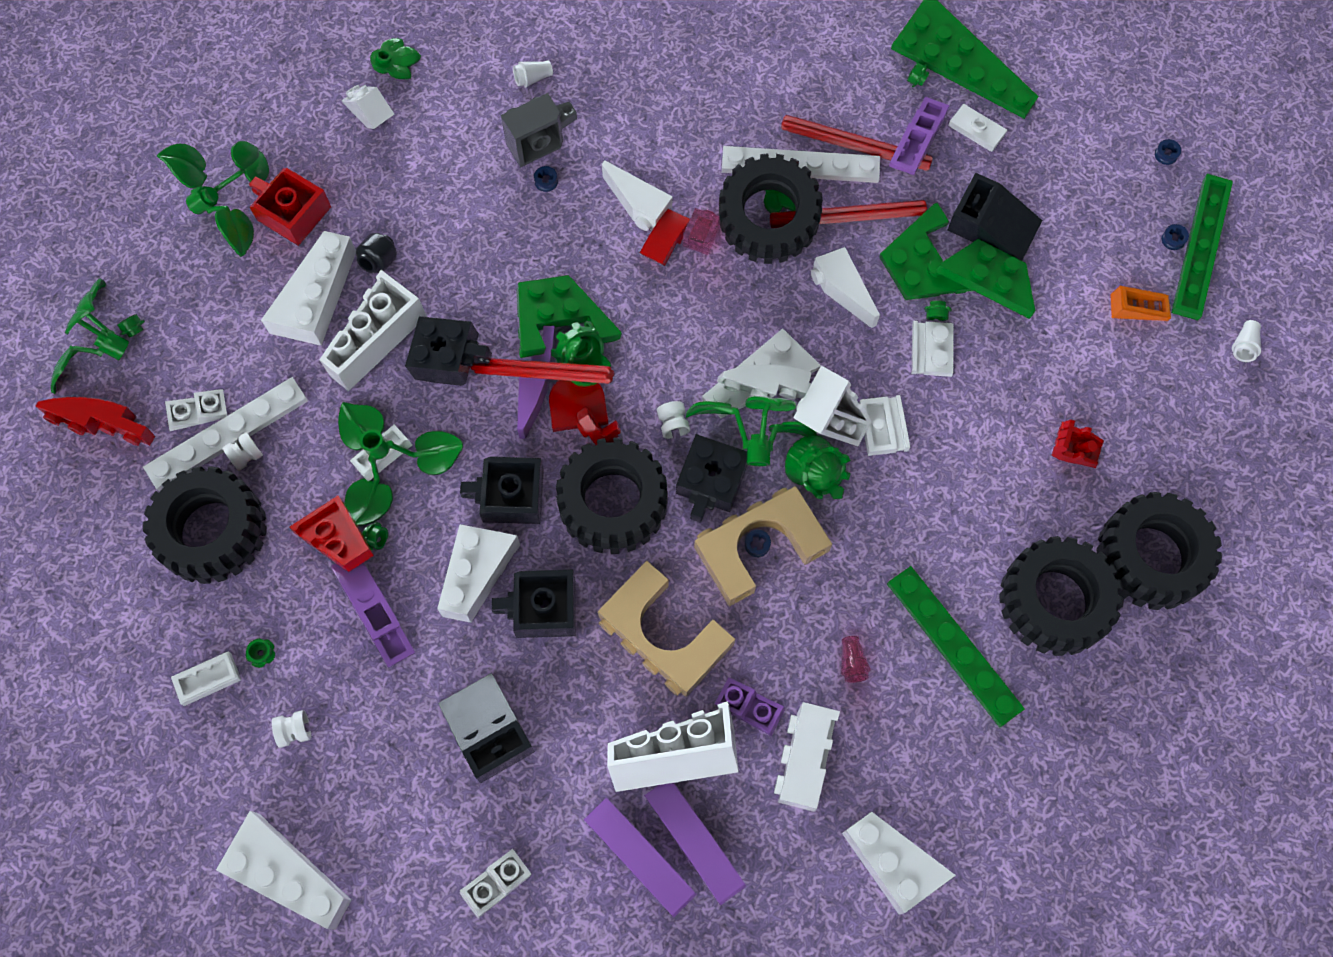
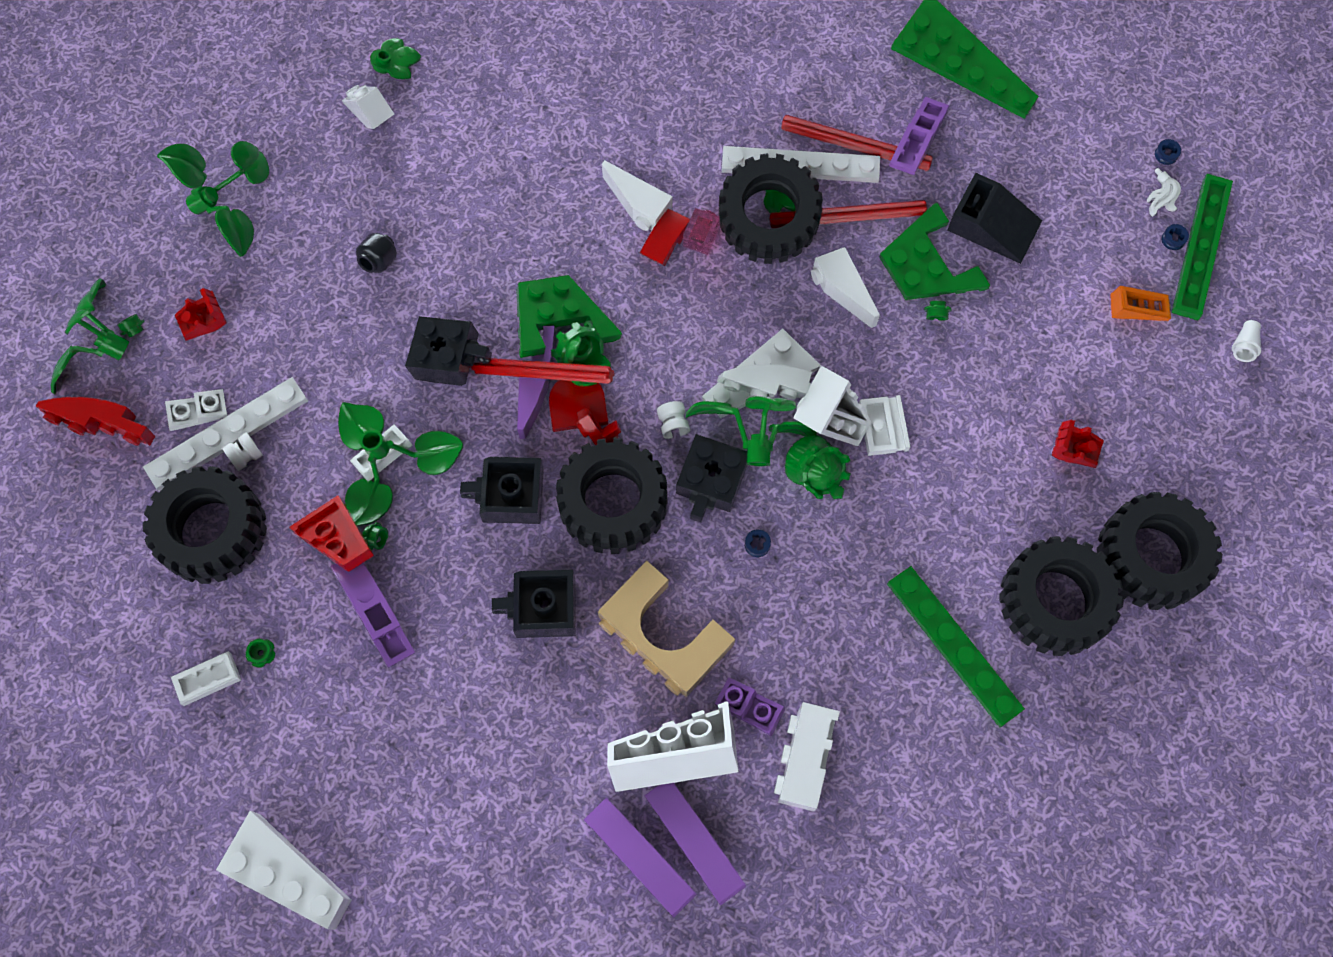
(200, 316): none -> red hand
(289, 205): red hinge -> none
(290, 728): white wheel -> none
(312, 293): white wedge -> none
(372, 331): white wedge -> none
(473, 570): white wedge -> none
(485, 728): slope -> none
(495, 883): white slope -> none
(531, 72): white cone -> none
(536, 128): dark grey hinge -> none
(539, 173): dark blue bush -> none
(785, 513): tan arch -> none
(853, 662): clear pink cone -> none
(896, 863): white wedge -> none
(918, 75): green plate -> none
(932, 348): white plate -> none
(977, 127): white plate -> none
(992, 275): green wing -> none
(1166, 195): none -> white piece

